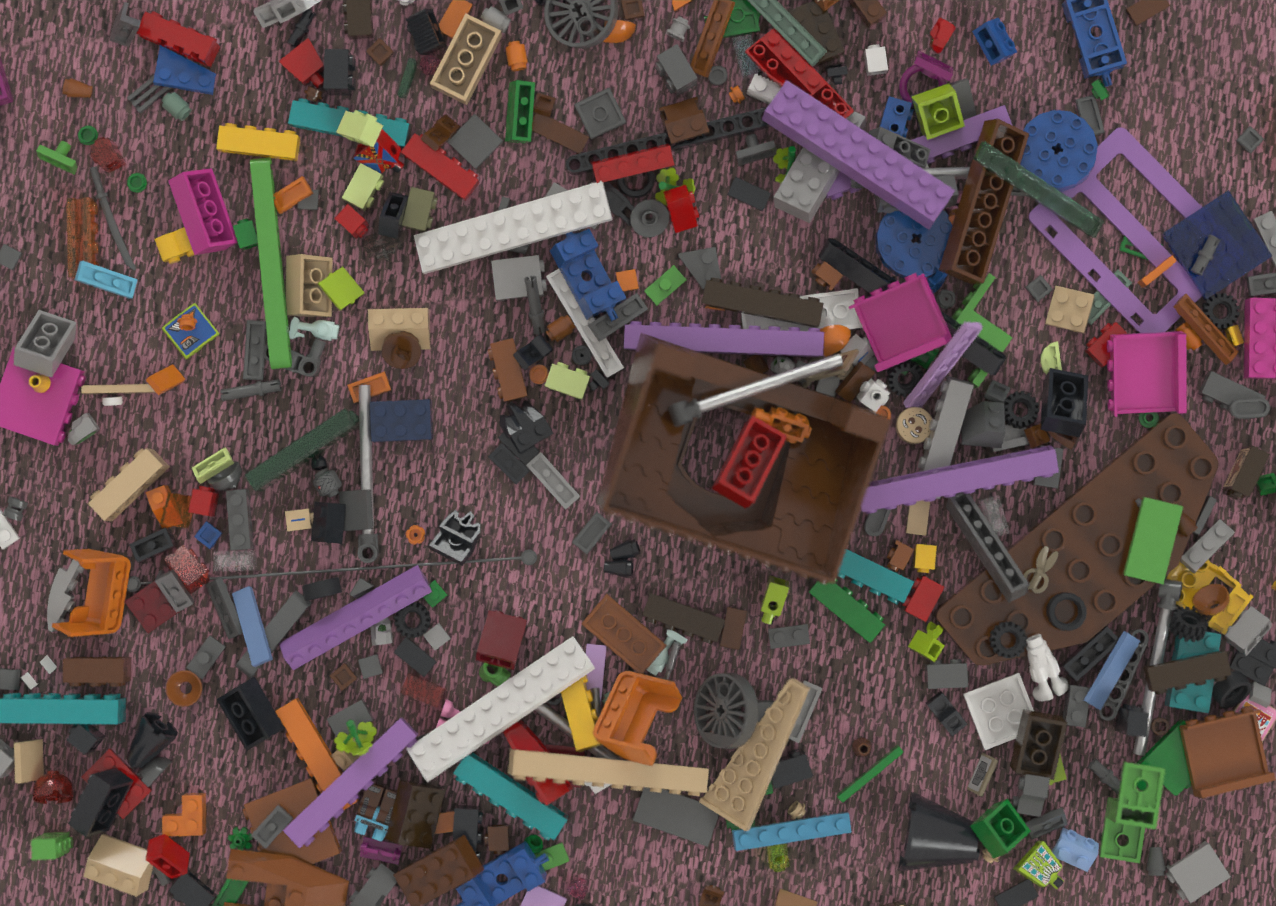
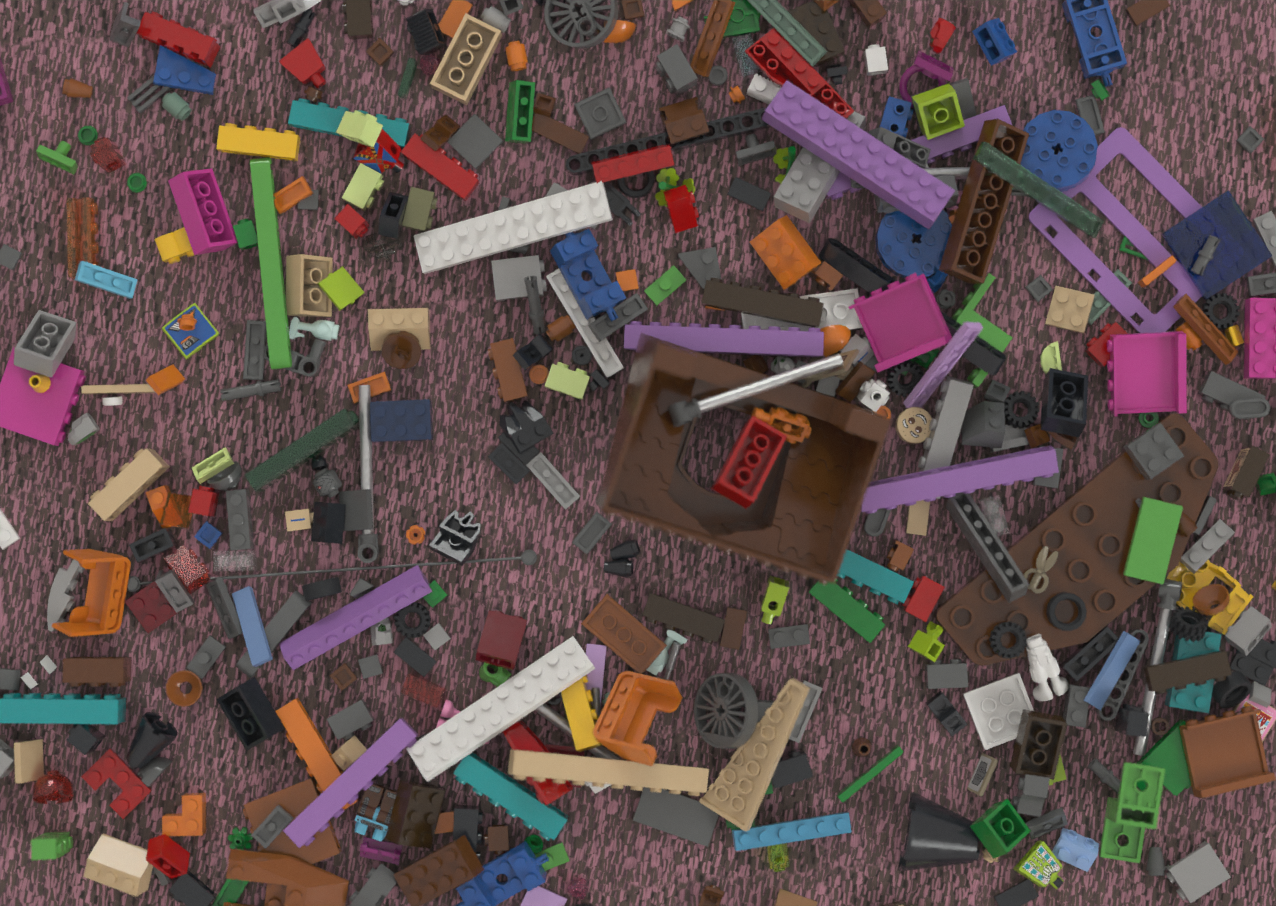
(14, 513): dark grey wheel -> none
(100, 802): black brick -> none
(102, 197): dark grey sword -> none
(339, 72): black brick -> none
(362, 736): lime plant -> none
(653, 226): dark grey dish -> none
(785, 252): none -> orange brick
(796, 810): tan plate -> none
(924, 557): yellow brick -> none
(1153, 451): none -> dark grey brick

